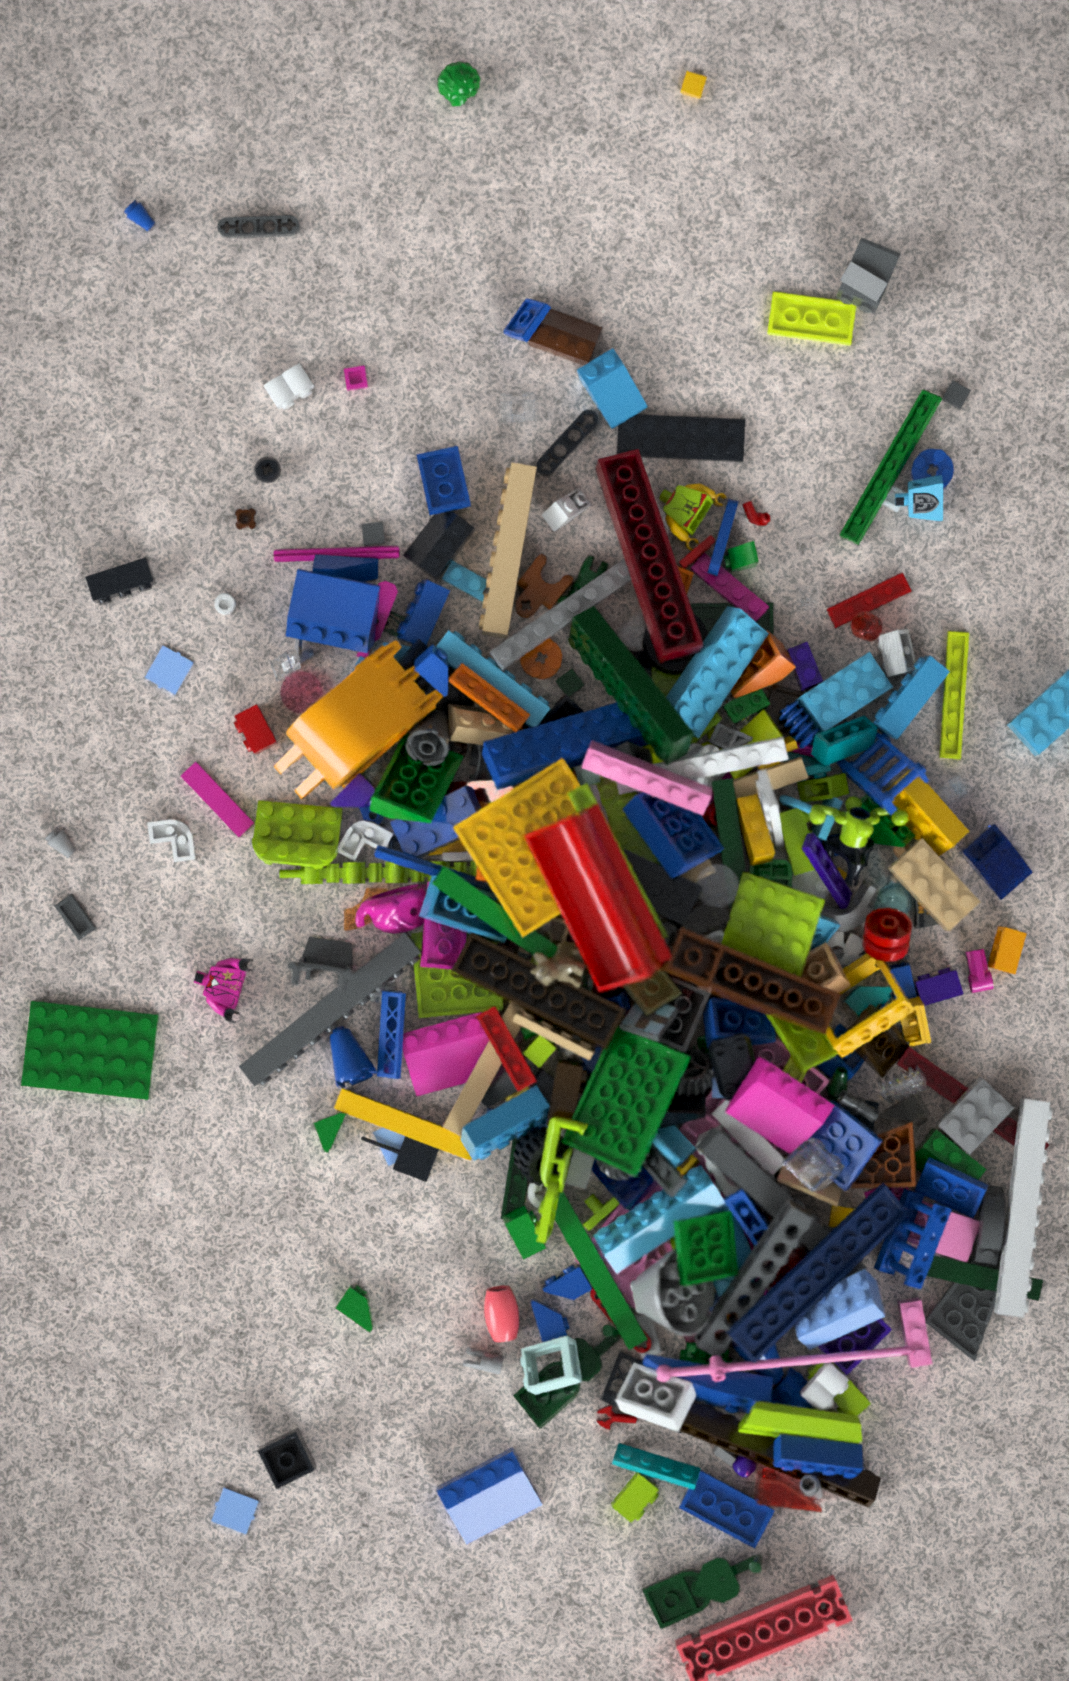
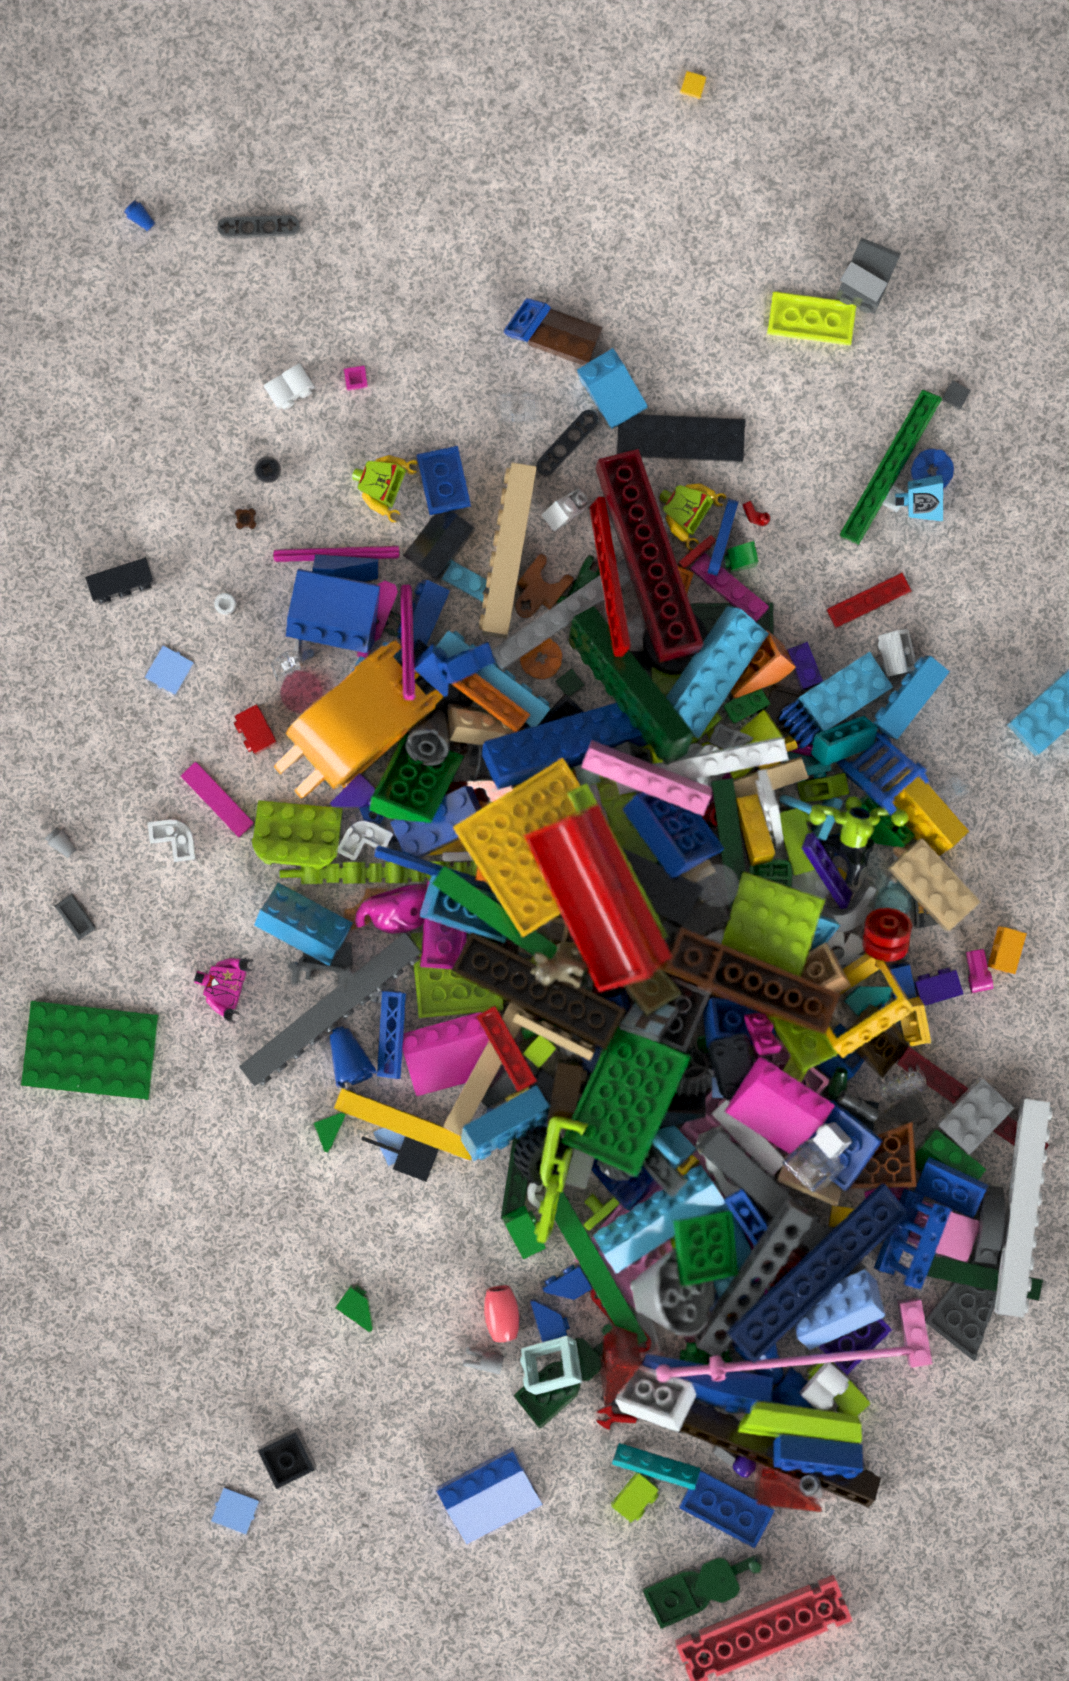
(303, 924): none -> dark azure brick
(373, 533): dark grey tile -> none
(382, 481): none -> lime torso
(407, 642): none -> dark pink axle
(458, 82): green hair -> none
(465, 663): none -> blue piece
(609, 577): none -> red tile
(619, 1361): none -> clear red slope
(761, 1033): none -> dark pink slope
(832, 1139): none -> white brick
(866, 626): clear red head -> none
(954, 695): neon yellow tile -> none
(996, 861): clear blue slope -> none

